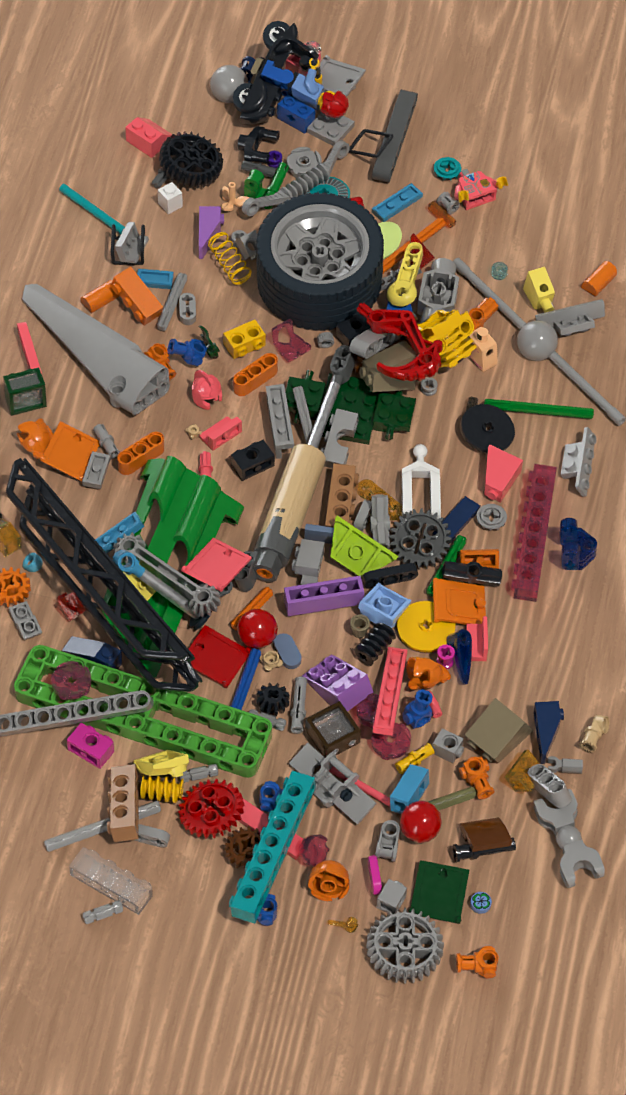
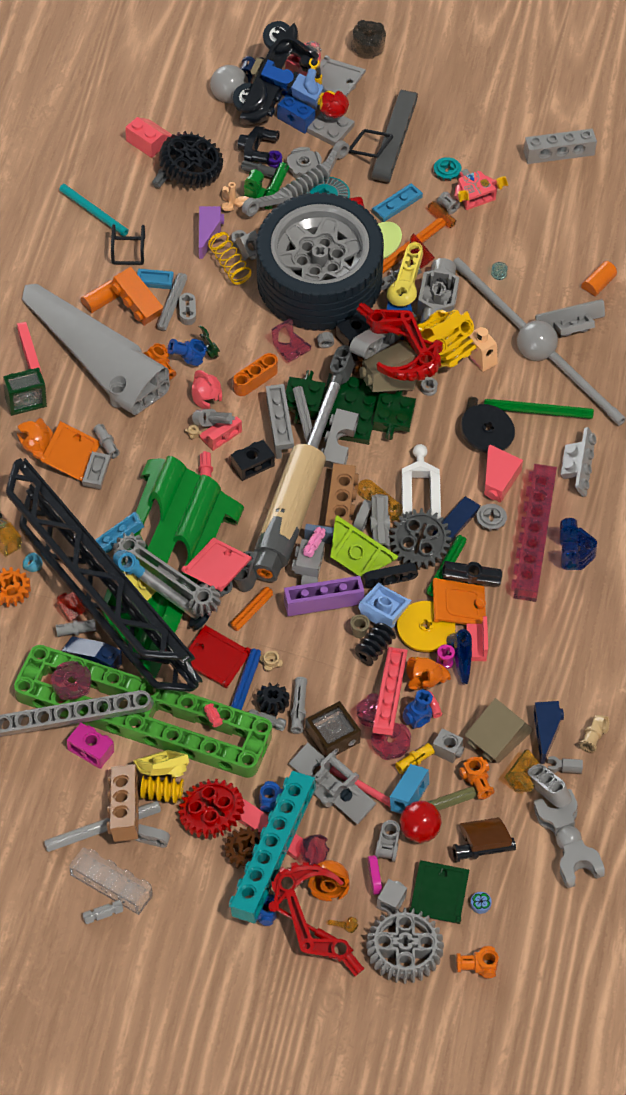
(24, 620): light grey slope -> none
(75, 627): none -> light grey pin
(129, 244): light grey bracket -> none
(138, 453): orange beam -> none
(170, 198): white brick -> none
(199, 773): light grey axle -> none
(212, 417): none -> light grey piece
(213, 715): none -> coral piece
(244, 339): yellow brick -> none
(257, 628): red piece -> none
(287, 651): sand blue tile -> none
(309, 945): none -> red piece
(314, 542): none -> bright pink axle
(338, 682): medium lavender slope -> none
(368, 39): none -> clear smoke brick
(483, 312): orange piece -> none
(484, 557): orange brick -> none
(539, 289): light yellow torso -> none
(560, 146): none -> light grey brick

